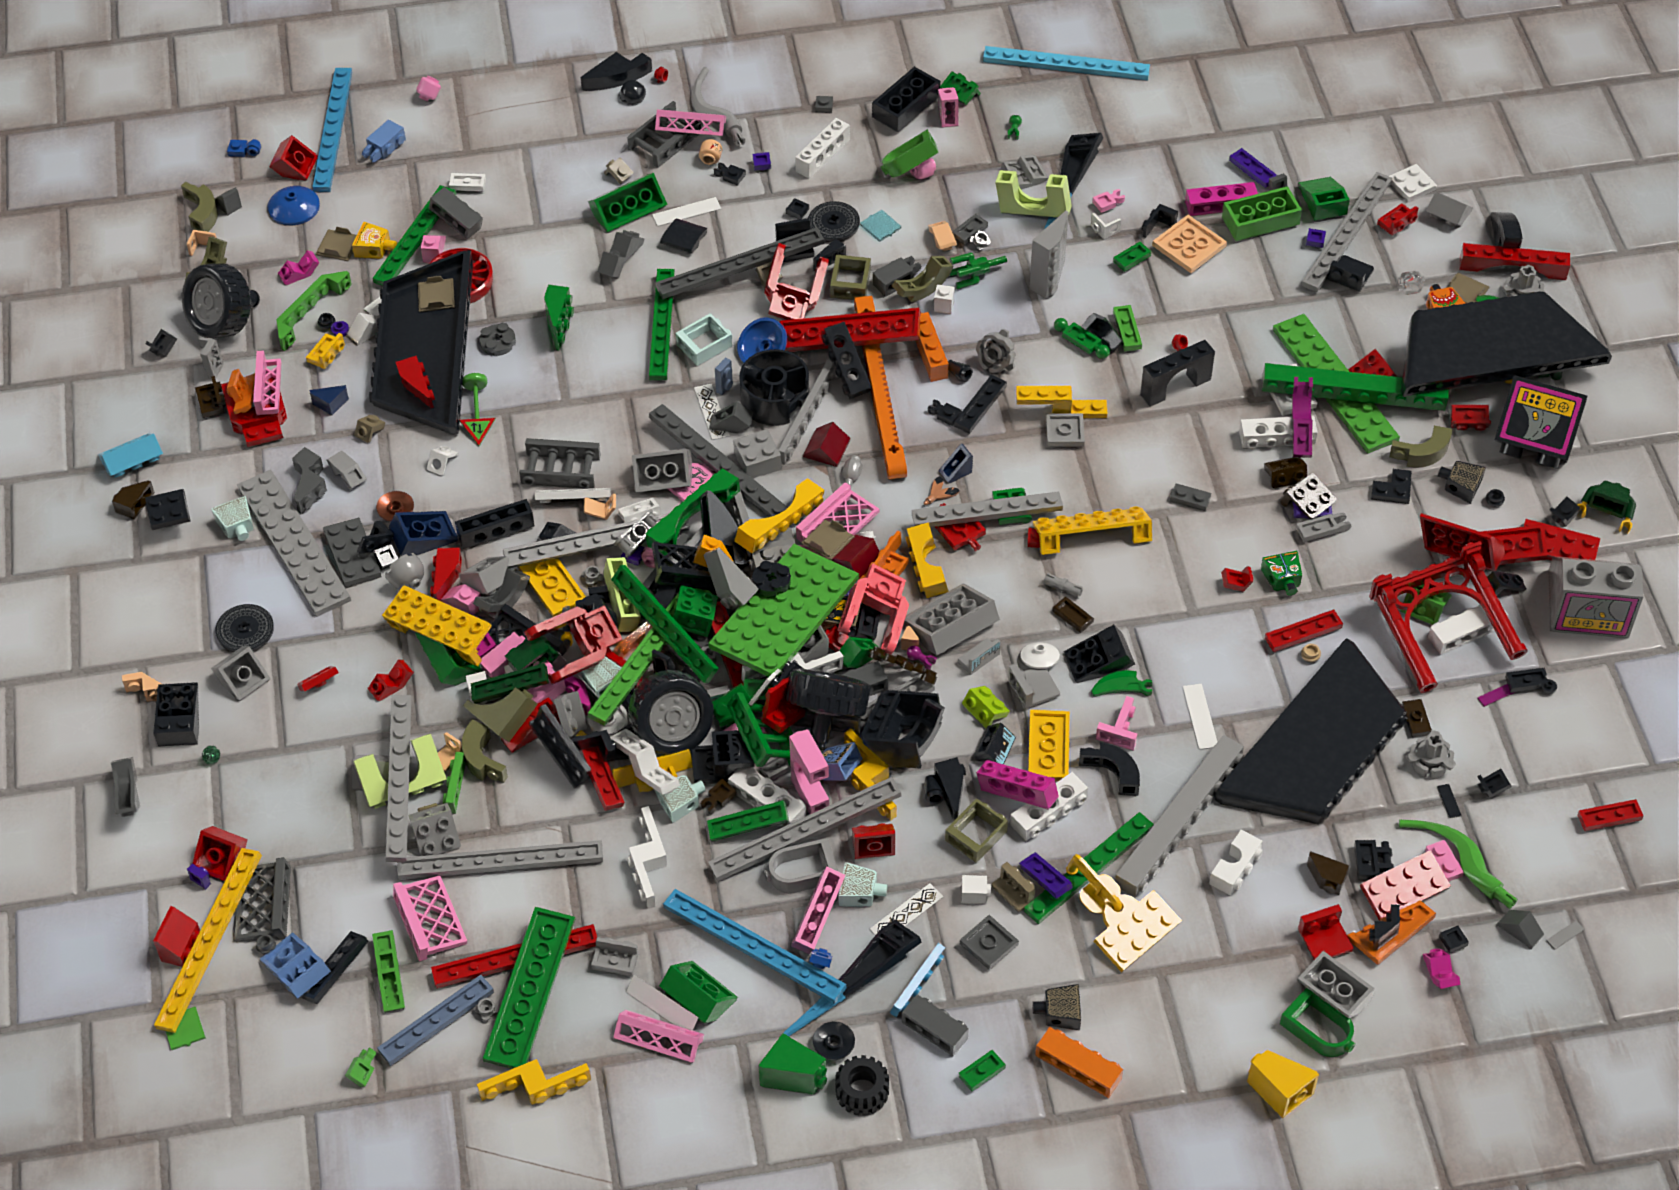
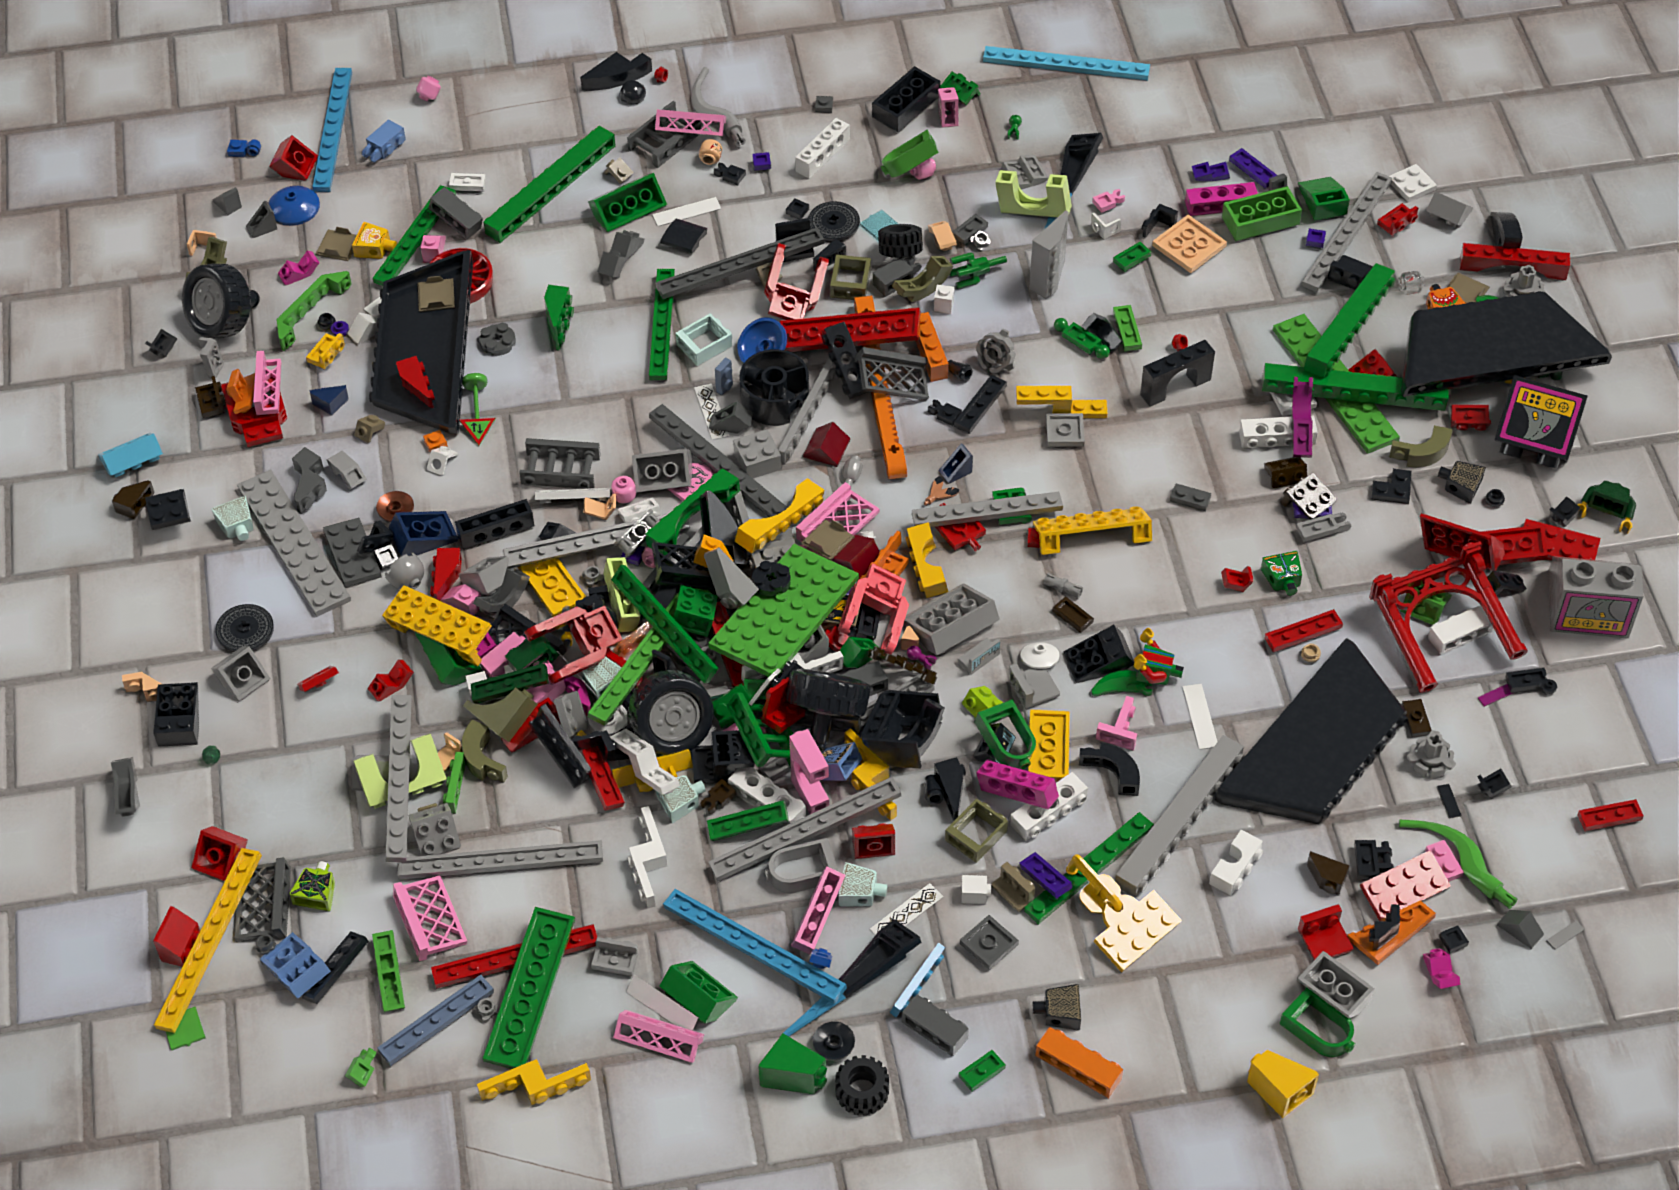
(199, 876): dark purple plate -> none
(206, 213): olive arch -> none
(262, 221): none -> dark grey slope
(314, 888): none -> torso
(435, 440): none -> orange plate
(549, 184): none -> green brick
(624, 488): none -> bright pink head
(892, 361): none -> dark grey fence
(900, 240): none -> black tyre
(997, 713): none -> green window
(1155, 664): none -> torso
(1215, 172): none -> dark purple slope
(1350, 320): none -> green brick

